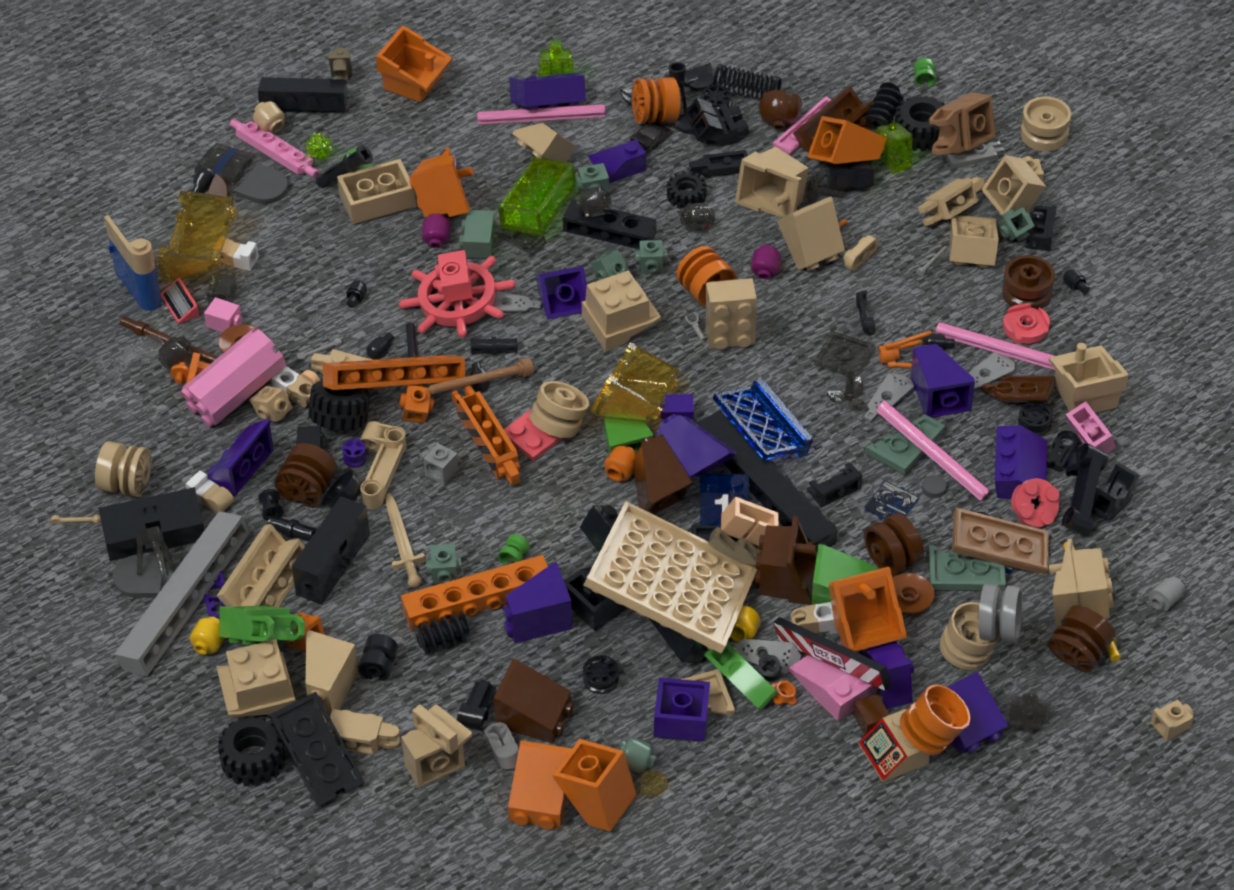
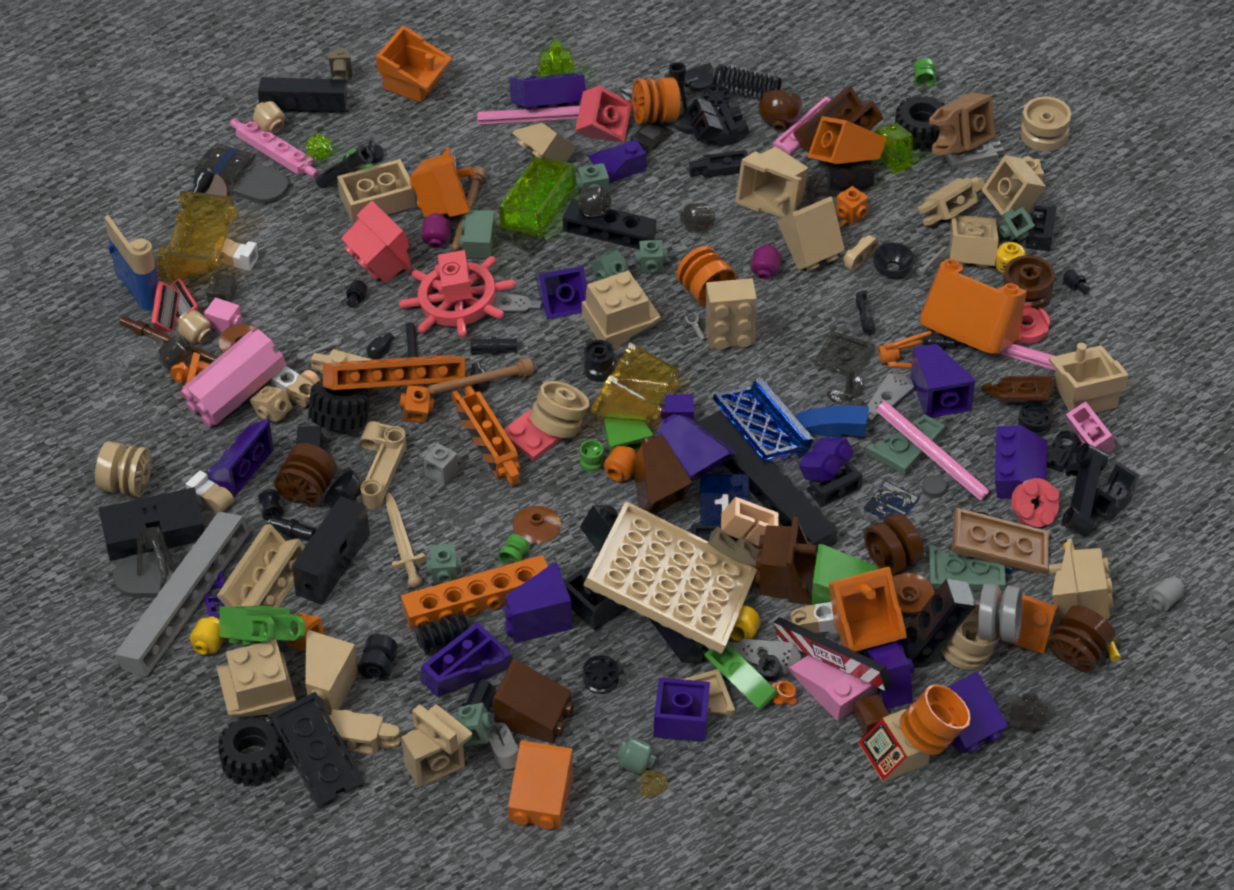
(56, 519): tan hinge -> none
(165, 307): none -> slope
(194, 327): none -> tan head
(349, 450): dark purple wheel -> none
(376, 150): none -> black tile
(378, 244): none -> coral piece
(465, 661): none -> dark purple wedge
(476, 180): none -> medium nougat piece
(478, 721): none -> sand green brick
(537, 531): none -> dark orange dish
(591, 455): none -> bright green wheel
(596, 783): orange slope -> none
(598, 360): none -> black wheel
(603, 115): none -> coral slope
(686, 181): black tyre -> none
(826, 459): none -> dark purple brick
(835, 421): none -> blue slope
(851, 205): none -> orange brick
(884, 106): black piece -> none
(893, 253): none -> black piece
(937, 622): none -> black brick
(972, 310): none -> orange windscreen
(995, 366): light grey piece -> none
(1007, 252): none -> yellow head
(1036, 624): none -> orange plate
(1172, 719): tan brick -> none

